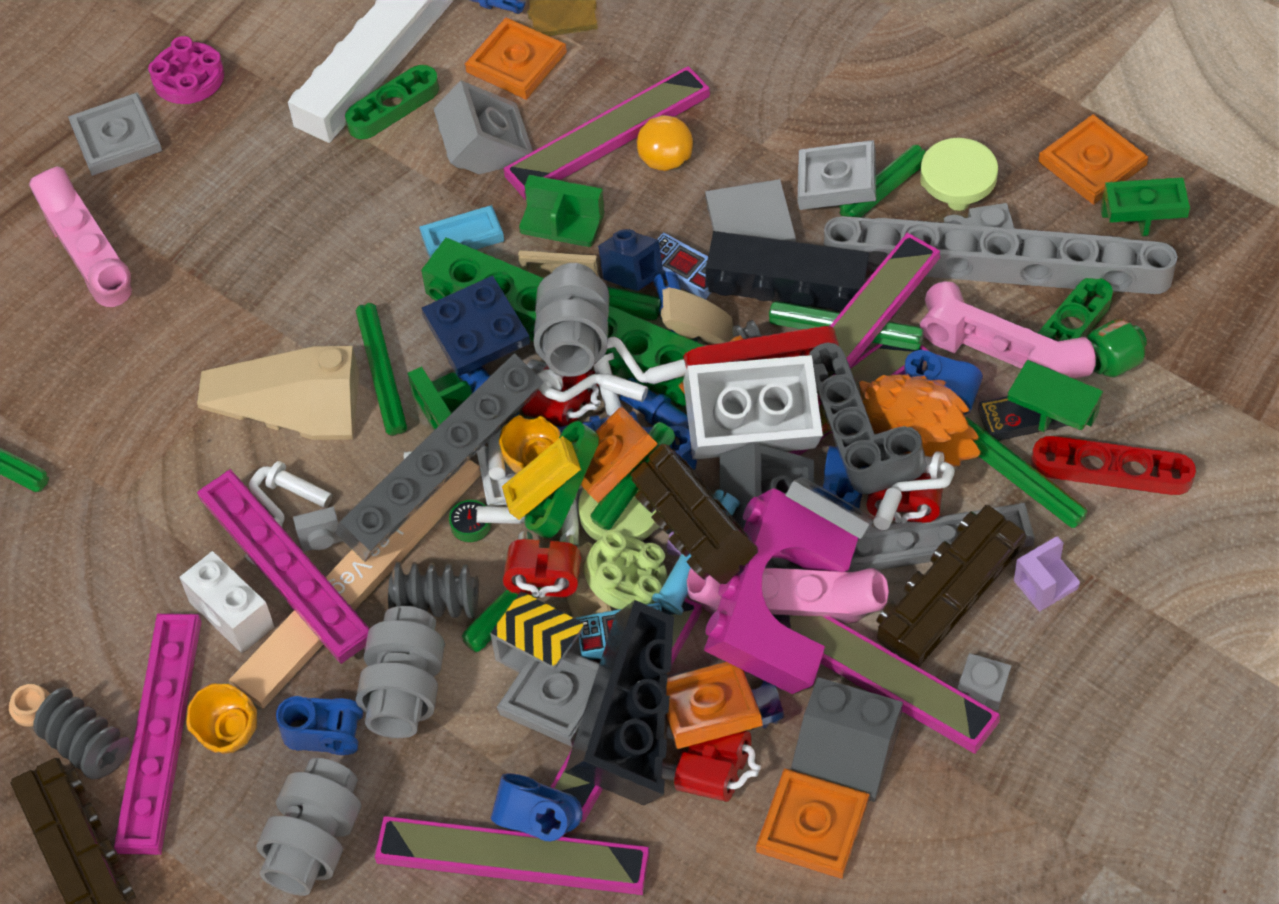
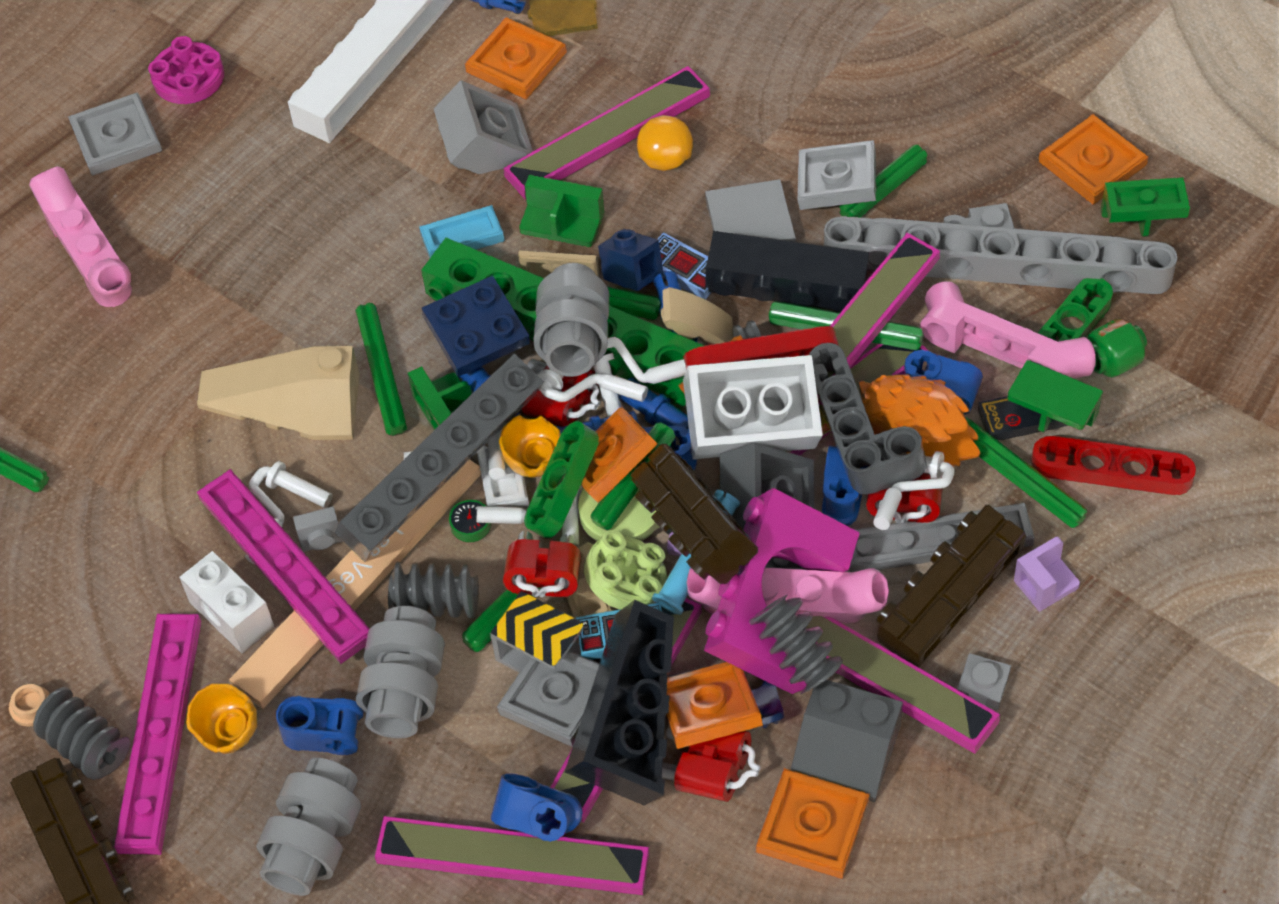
(414, 89): green beam -> none
(541, 477): yellow tile -> none
(797, 642): none -> dark grey piece
(830, 507): light grey tile -> none
(959, 172): yellowish green tile -> none

